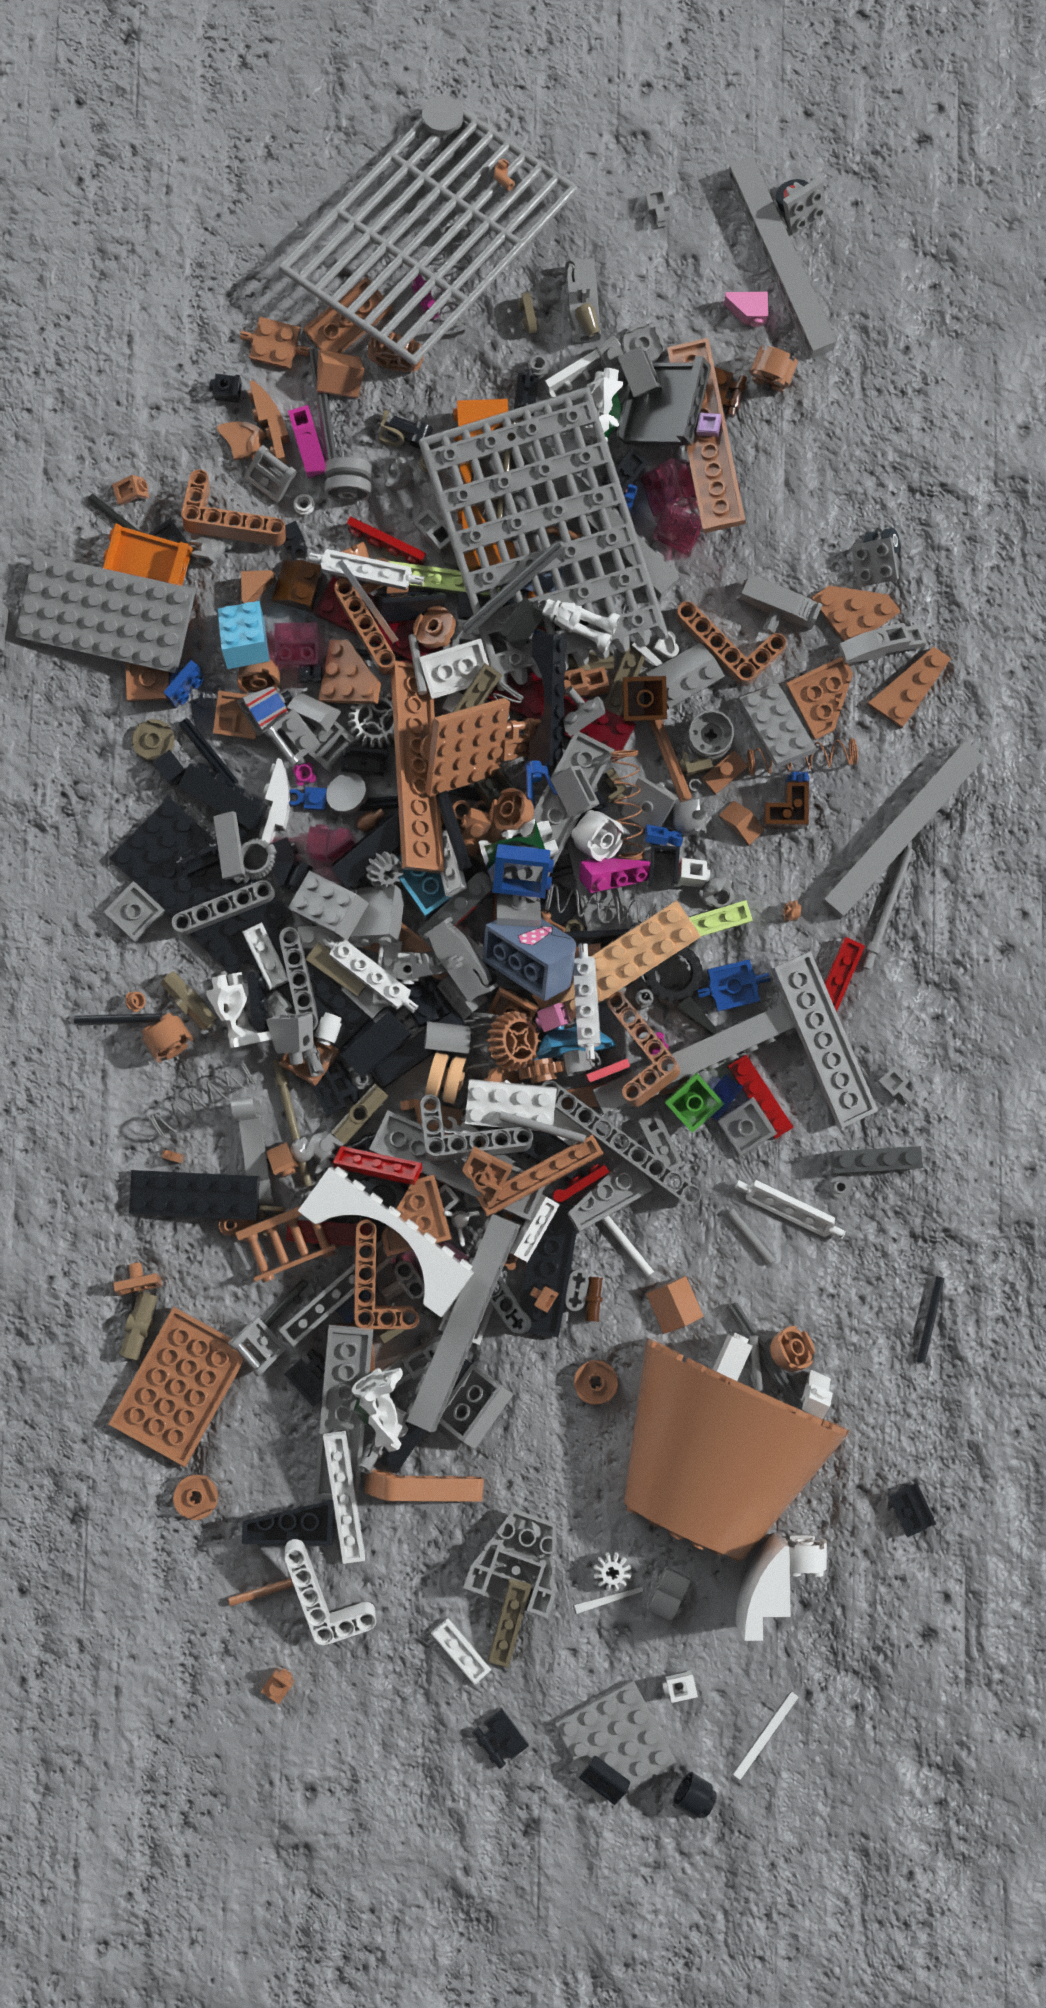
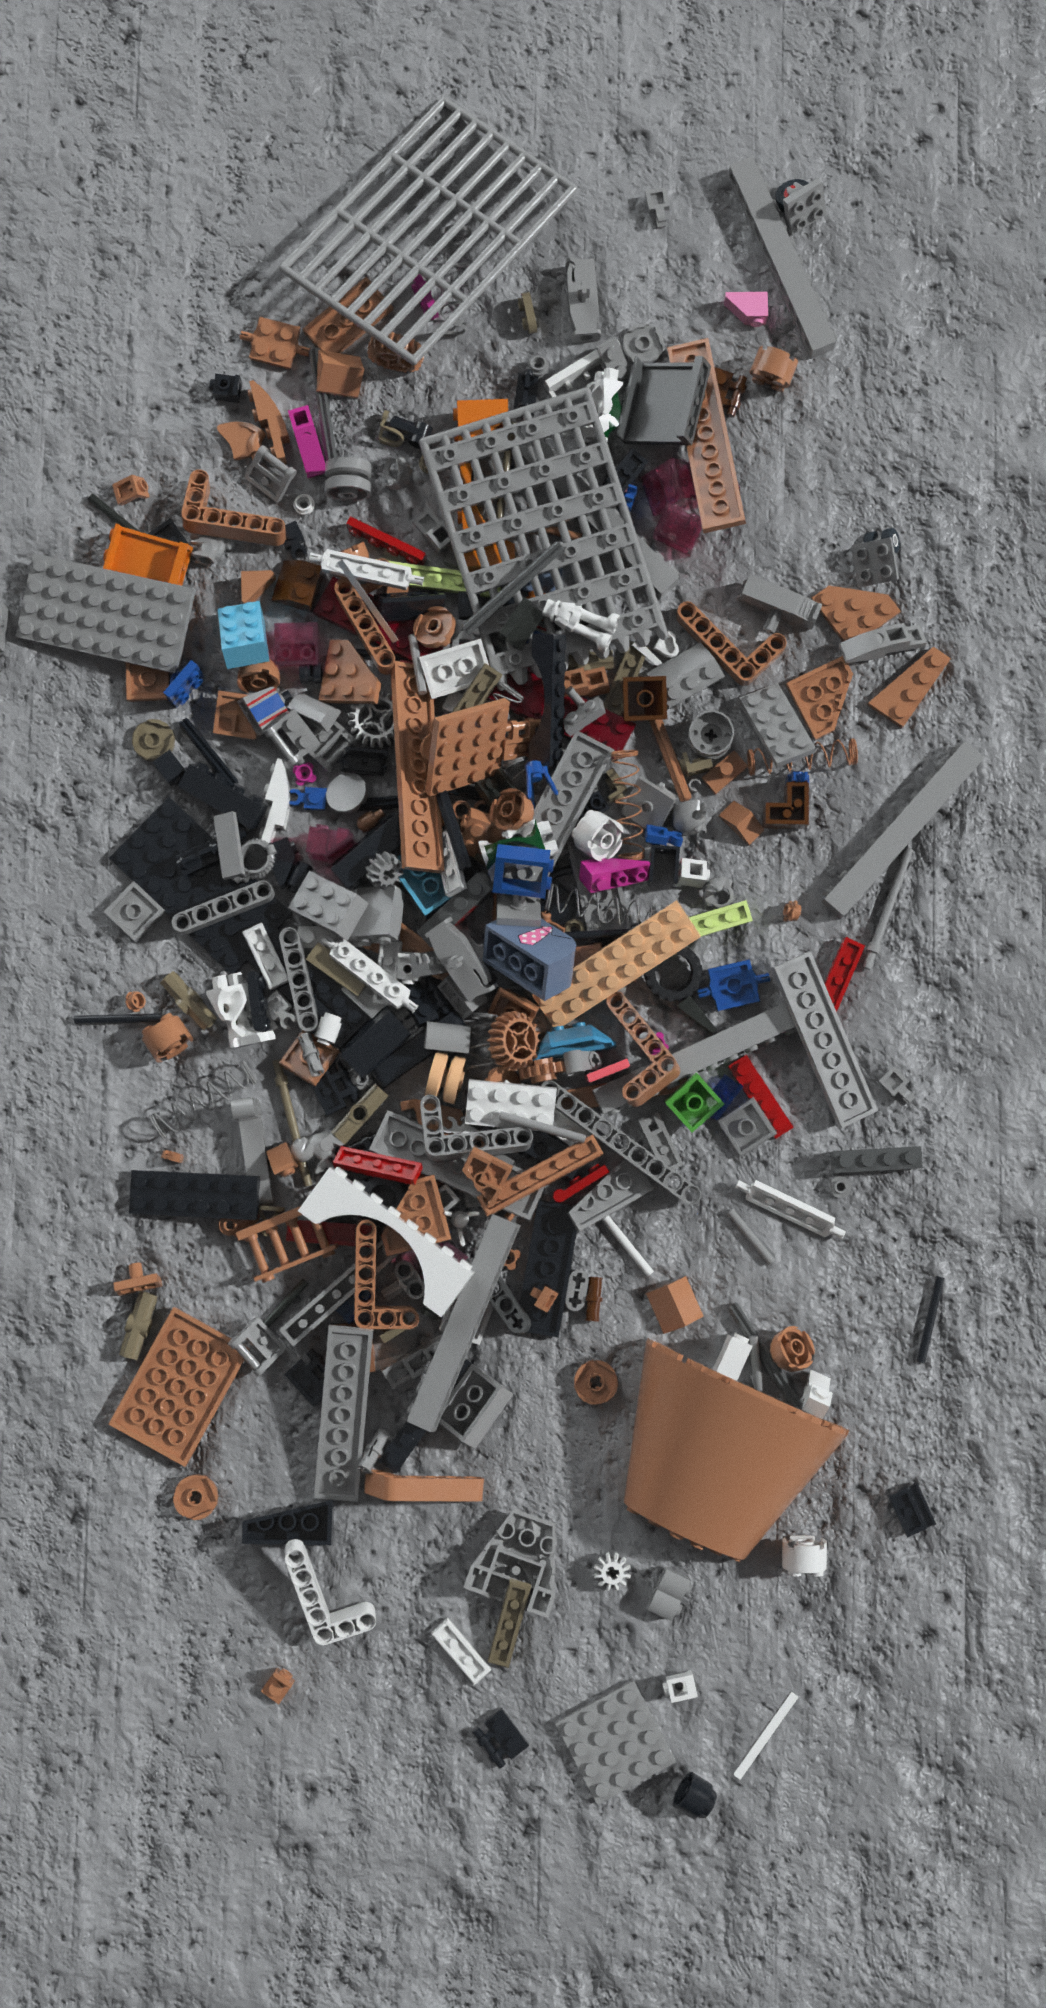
(263, 1591): nougat bar -> none
(292, 1034): light grey torso -> none
(344, 1497): white plate -> none
(377, 1408): white hips -> none
(442, 115): light grey tile -> none
(501, 173): nougat arm -> none
(534, 1229): white plate -> none
(553, 1017): bright pink slope -> none
(575, 791): light grey brick -> none
(586, 1002): white plate -> none
(587, 318): dark tan cone -> none
(601, 1601): white sticker -> none
(605, 1780): black slope -> none
(639, 371): light grey brick -> none
(648, 999): light grey pin -> none
(708, 424): lavender tile -> none
(764, 1588): white slope -> none

